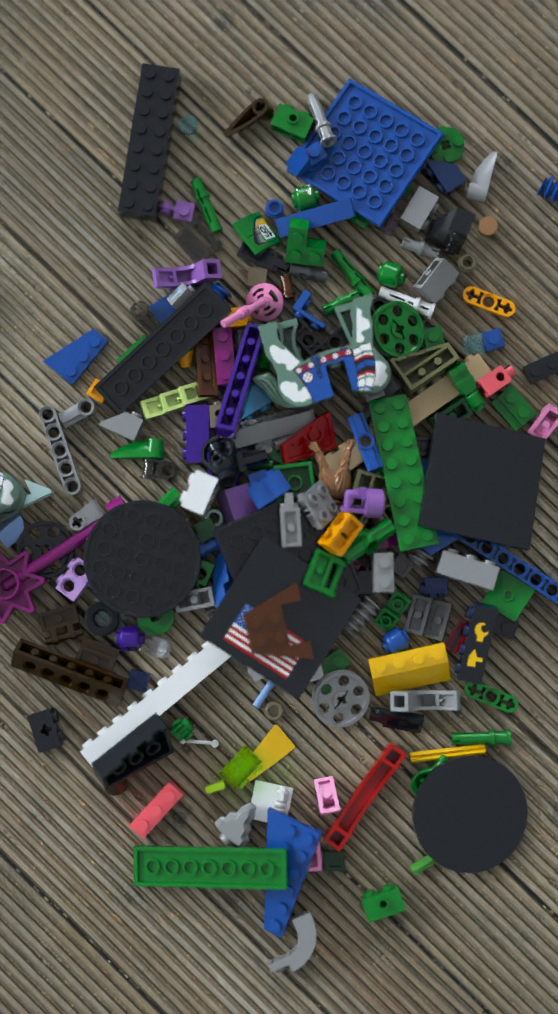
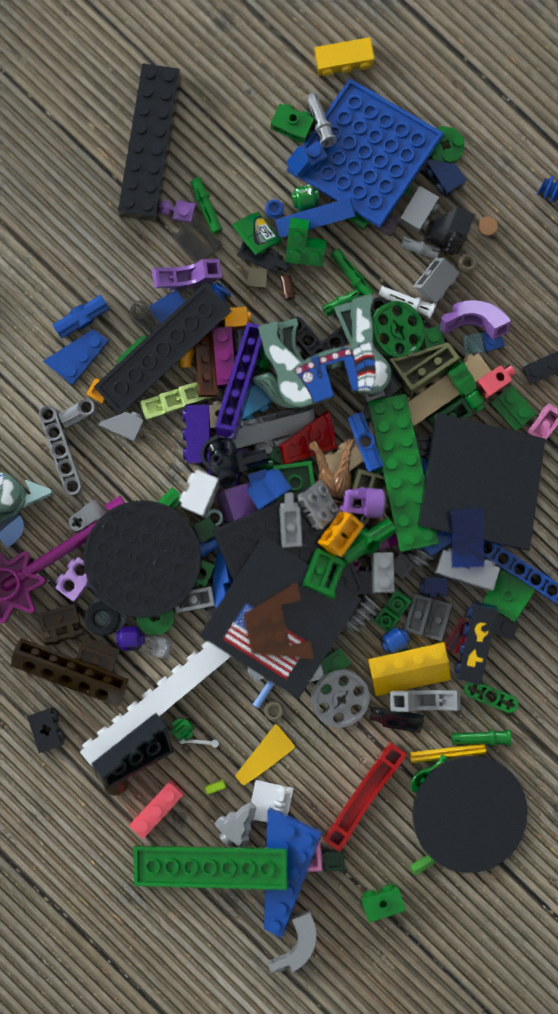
(44, 539): black wedge -> none
(81, 316): none -> blue piece
(138, 680): clear blue tile -> none
(150, 449): green piece -> none
(154, 469): clear smoke piece -> none
(180, 295): light grey brick -> none
(188, 125): clear light blue tile -> none
(241, 767): clear neon green brick -> none
(250, 116): dark brown piece -> none
(258, 304): bright pink dish -> none
(303, 303): blue bracket -> none
(308, 272): dark grey pin -> none
(327, 795): bright pink slope -> none
(344, 56): none -> yellow brick
(391, 274): green head -> none
(467, 537): none -> clear blue piece
(476, 313): none -> medium lavender arch
(477, 292): light orange beam -> none
(481, 179): light grey piece -> none

